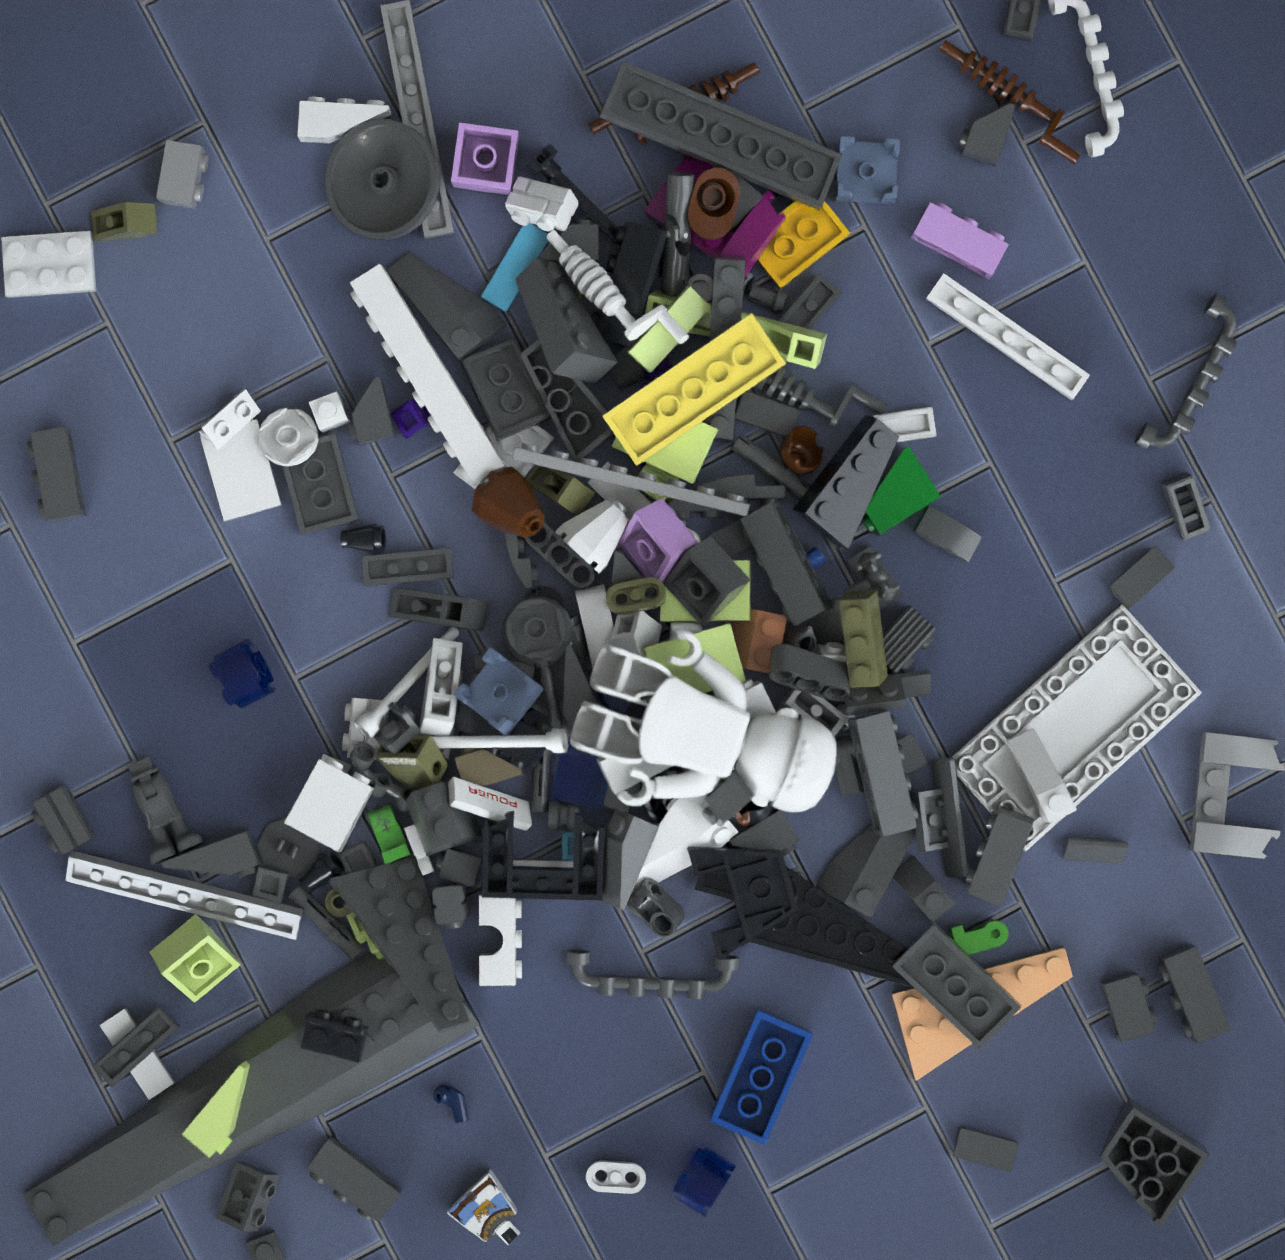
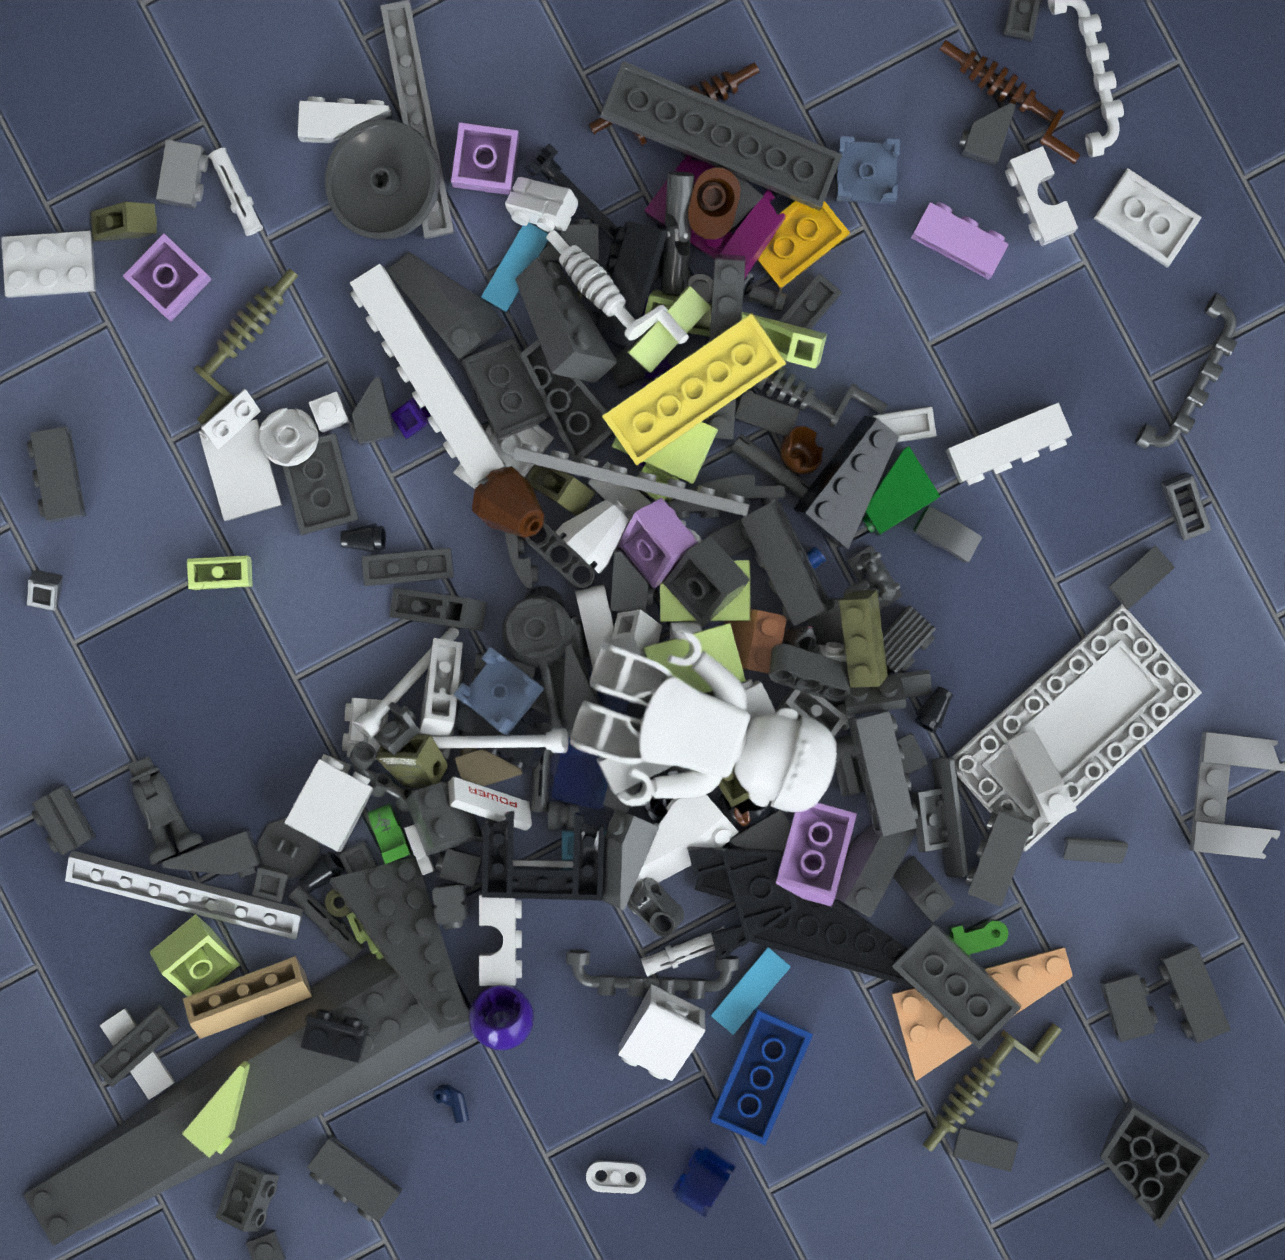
(44, 590): none -> dark grey slope
(167, 277): none -> lavender brick
(219, 572): none -> yellowish green brick
(226, 348): none -> olive piece
(240, 201): none -> white pin
(242, 674): clear blue brick -> none
(247, 997): none -> tan brick
(486, 1210): torso -> none
(501, 1004): none -> dark purple wheel
(636, 595): olive plate -> none
(662, 1033): none -> white slope
(678, 954): none -> white pin
(726, 800): dark grey slope -> none
(750, 990): none -> medium azure tile
(816, 853): none -> lavender slope
(933, 711): none -> black cone
(975, 1085): none -> olive piece
(1007, 336): white plate -> none
(1008, 443): none -> white brick
(1047, 221): none -> white arch
(1147, 217): none -> white tile

